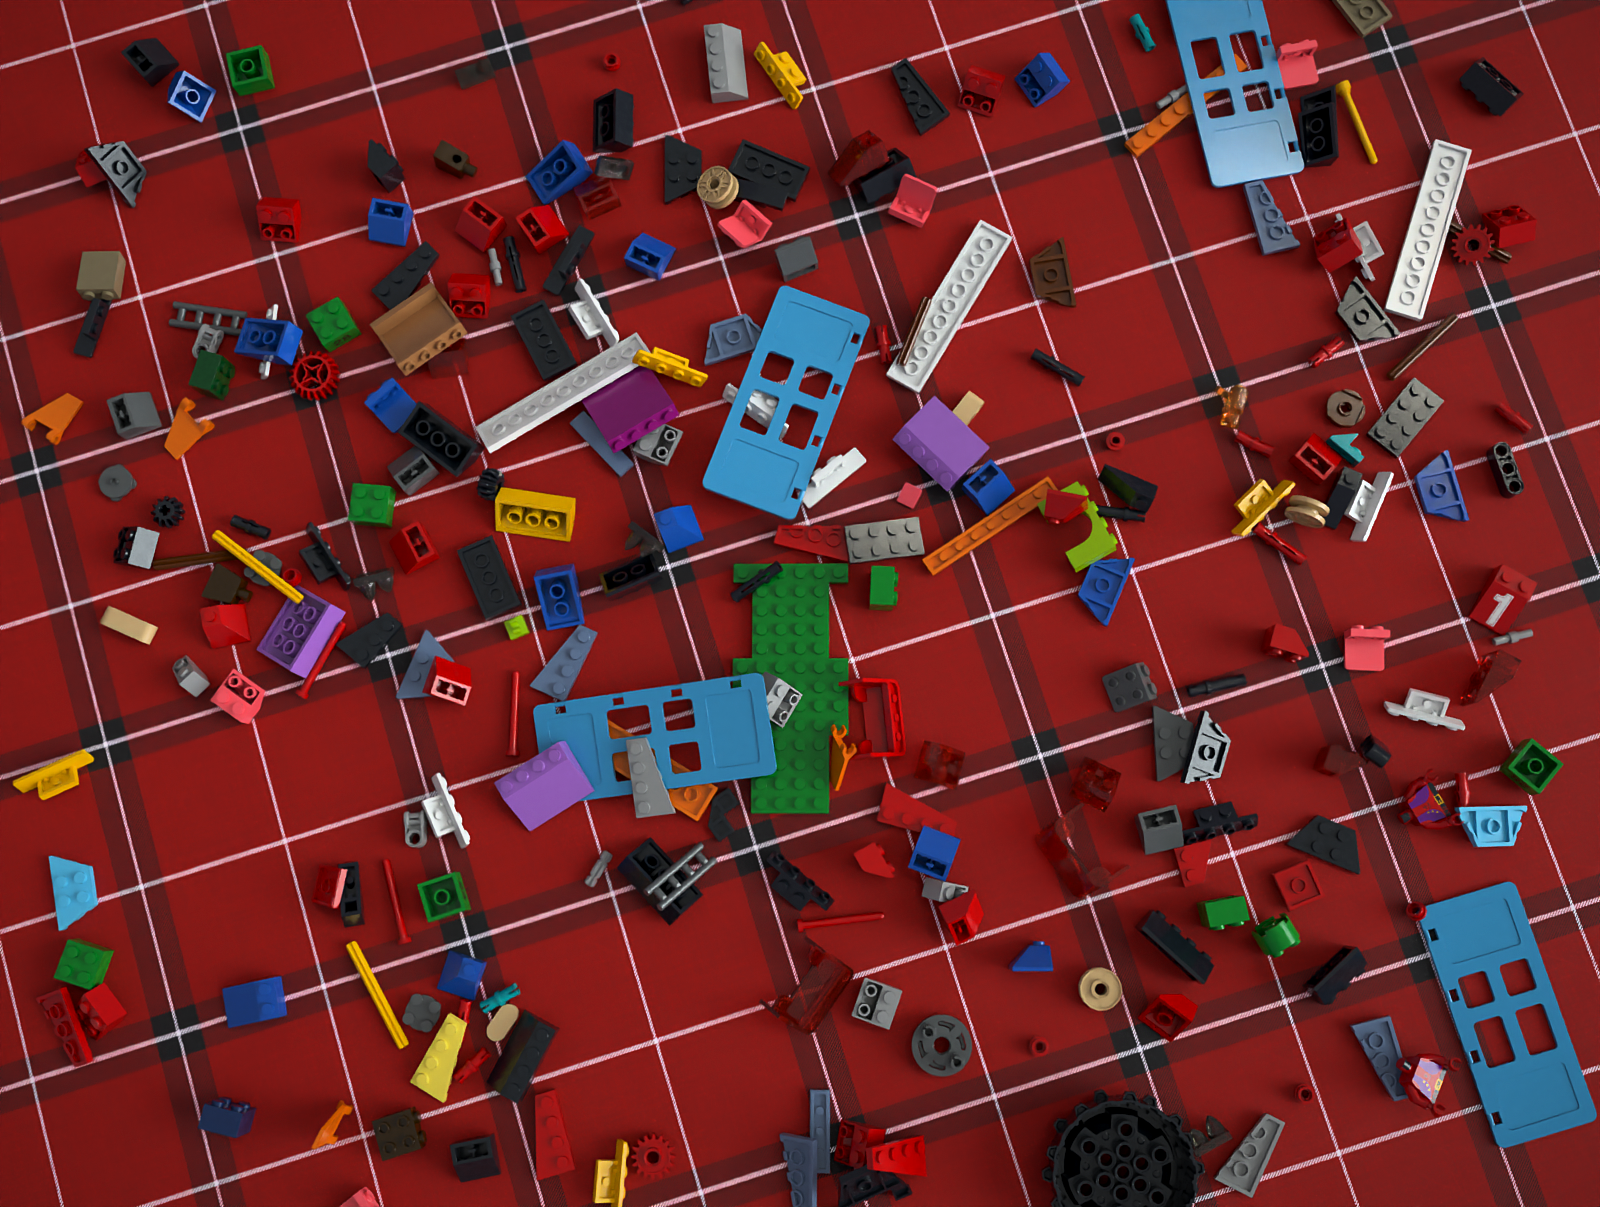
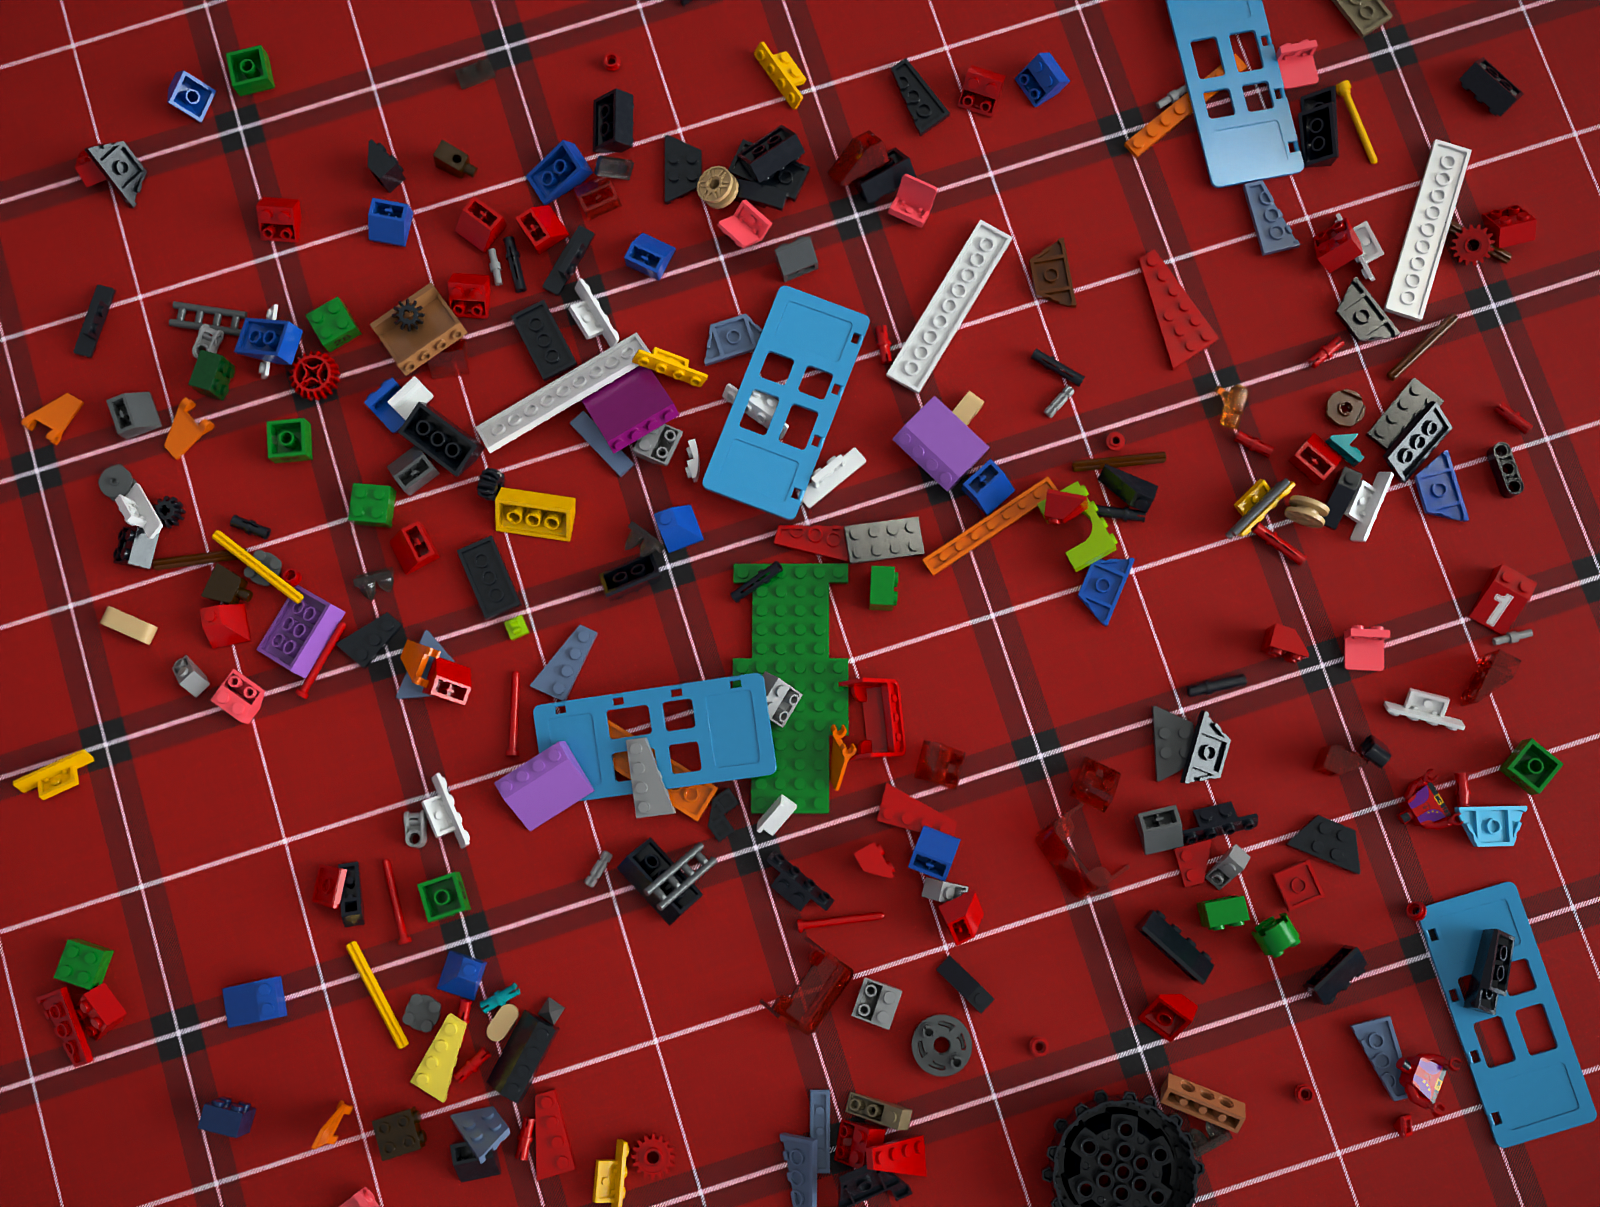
(72, 889): medium azure wing -> none
(101, 275): dark tan brick -> none
(139, 511): none -> white bracket
(150, 59): black slope -> none
(289, 440): none -> green brick
(321, 561): black bracket -> none
(406, 276): black wing -> none
(408, 397): none -> white panel
(409, 308): none -> black gear
(415, 659): none -> orange flag
(481, 1129): none -> sand blue wing
(525, 1138): none -> red pin
(551, 1010): none -> dark grey slope
(559, 596): blue slope -> none
(693, 464): none -> white slope
(725, 63): light grey slope -> none
(771, 153): none -> black slope
(776, 815): none -> white panel
(879, 1111): none -> dark tan slope
(909, 495): coral slope -> none
(913, 331): reddish brown axle -> none
(965, 984): none -> black slope
(1033, 958): blue slope -> none
(1059, 401): none -> light grey axle
(1112, 991): tan wheel -> none
(1119, 461): none -> reddish brown axle
(1129, 686): dark grey bracket -> none
(1142, 32): teal pin -> none
(1177, 317): none -> red wing
(1203, 1103): none -> nougat brick
(1228, 867): none -> light grey slope
(1250, 1158): light grey wing -> none
(1257, 508): none -> dark grey bar
(1404, 1126): none -> red slope
(1417, 441): none -> black plate
(1490, 971): none -> black slope

